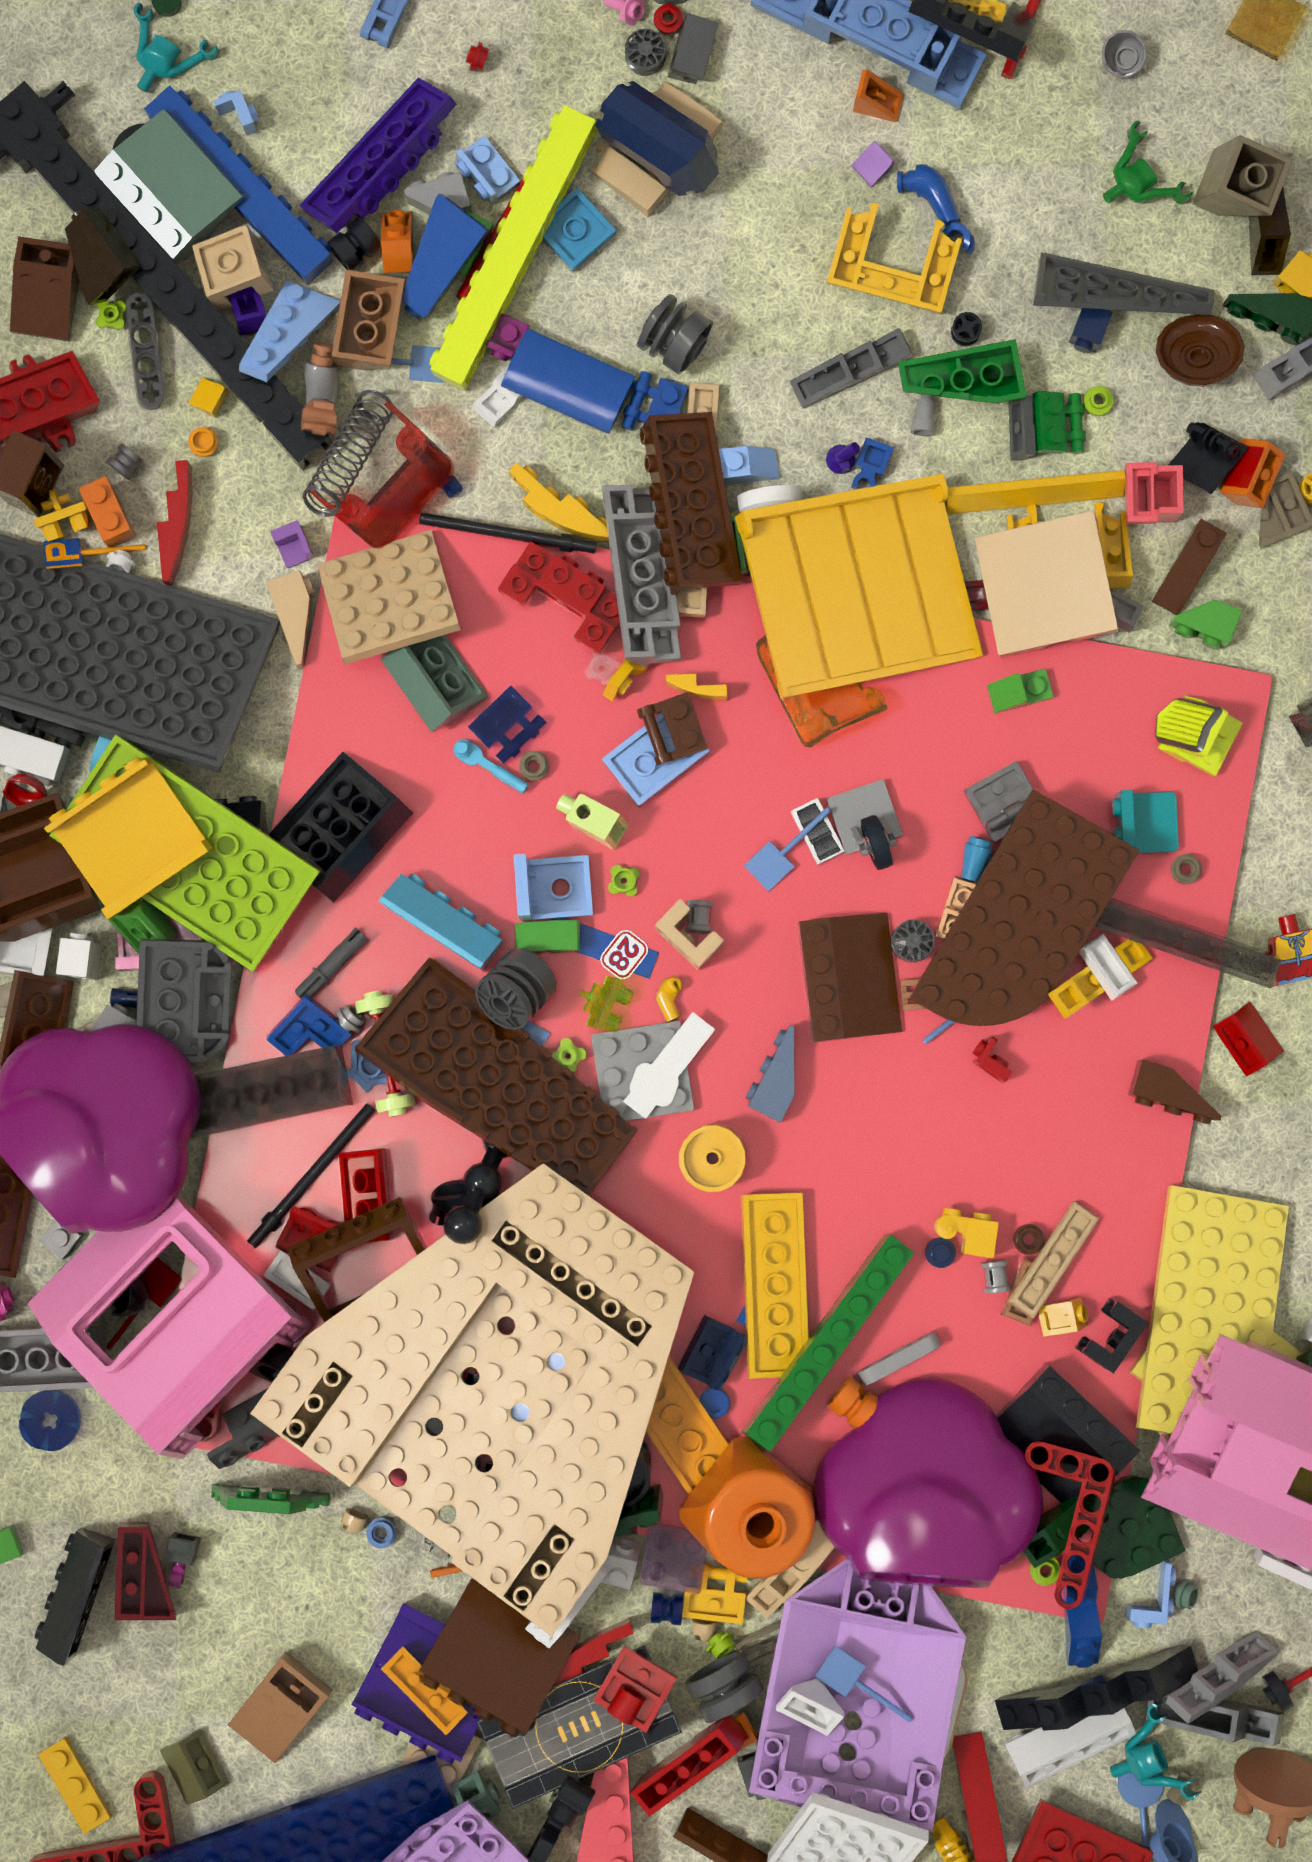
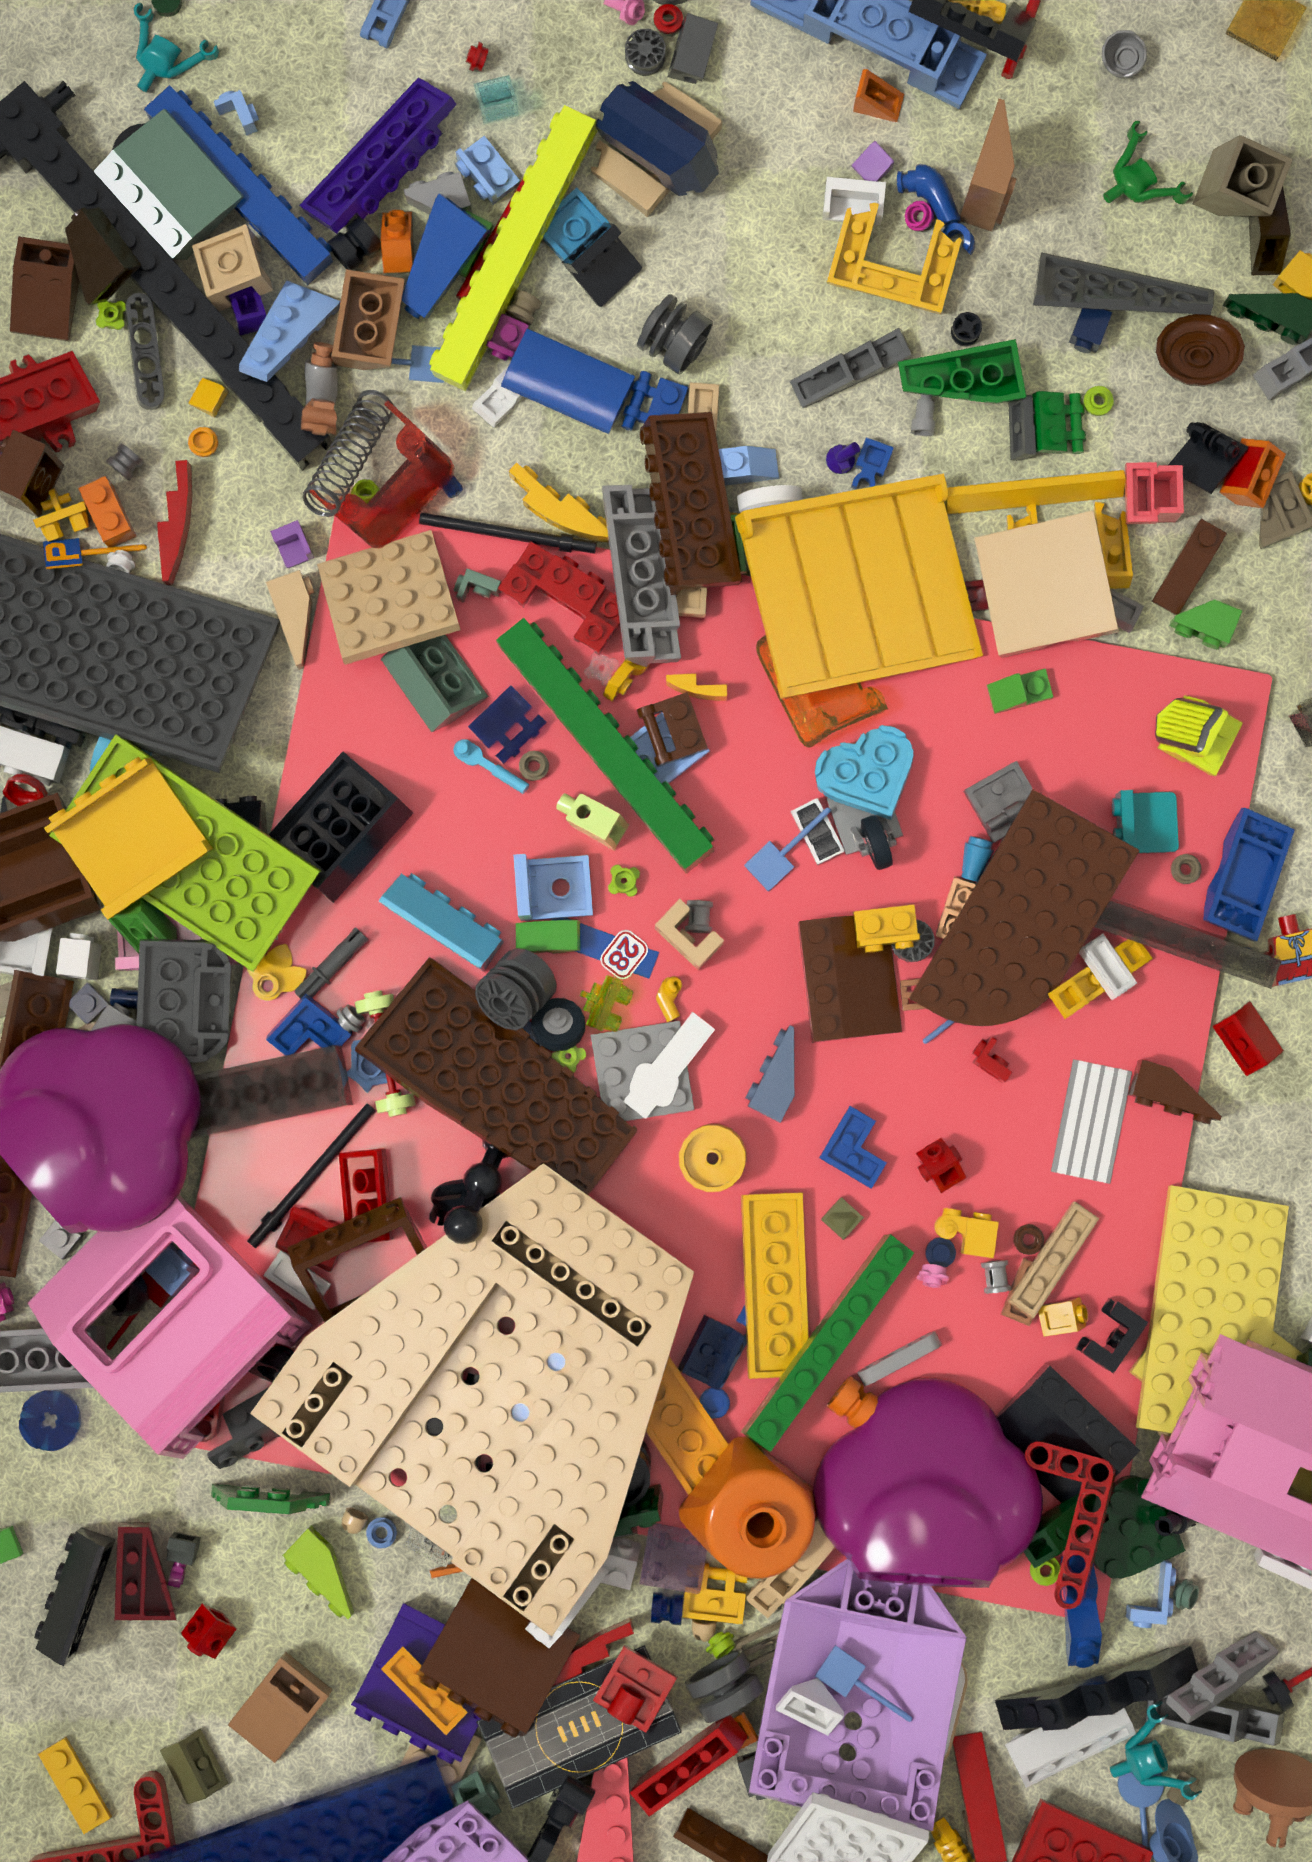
(87, 1003): none -> plate
(172, 1270): none -> light blue bracket
(208, 1631): none -> red brick
(277, 968): none -> yellow plate
(319, 1565): none -> lime slope
(363, 487): none -> lime plate
(482, 585): none -> sand green bracket
(496, 99): none -> clear light blue piece
(523, 307): none -> dark tan wheel
(558, 1025): none -> black wheel
(602, 264): none -> black bracket
(605, 745): none -> green brick
(842, 1218): none -> olive tile
(845, 1149): none -> blue plate
(853, 194): none -> white panel
(868, 772): none -> medium azure plate
(886, 927): none -> yellow bracket
(912, 212): none -> dark pink plate
(933, 1275): none -> bright pink plate
(936, 1160): none -> red brick
(992, 177): none -> medium nougat slope
(1091, 1121): none -> sticker
(1173, 1523): none -> black pin
(1247, 874): none -> blue slope

